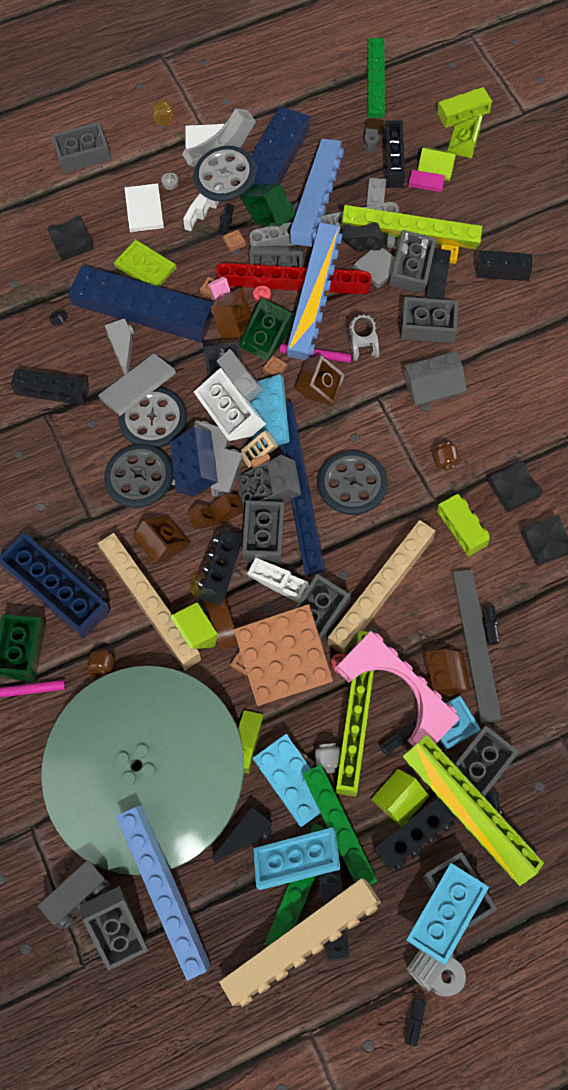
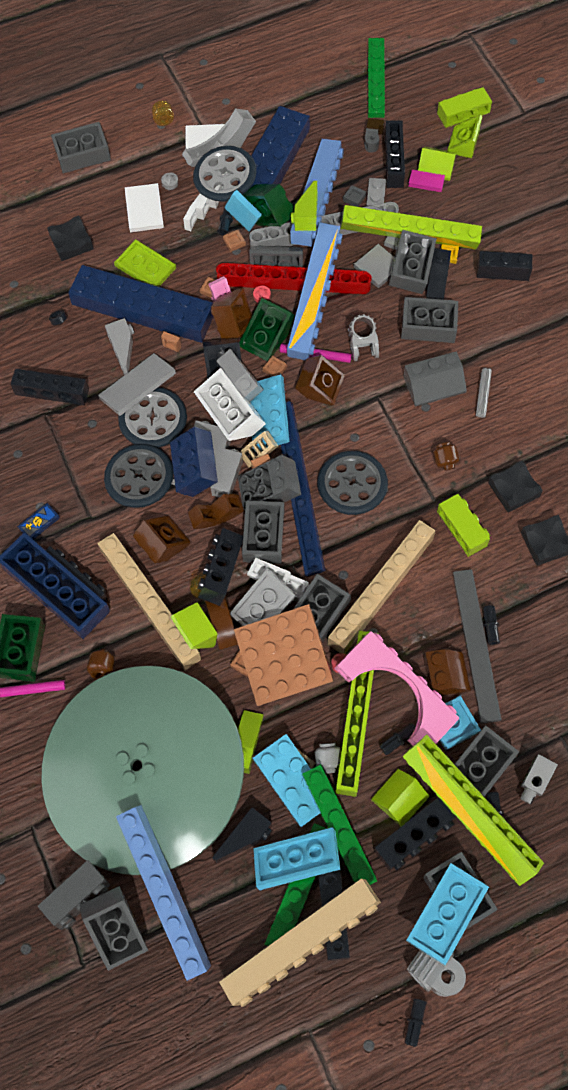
(39, 521): none -> tile
(171, 341): none -> nougat tile
(242, 210): none -> medium azure tile
(263, 600): none -> light grey plate
(306, 210): none -> lime slope
(354, 196): none -> dark grey tile
(365, 237): black brick -> none
(483, 392): none -> light grey axle
(542, 770): none -> light grey torso

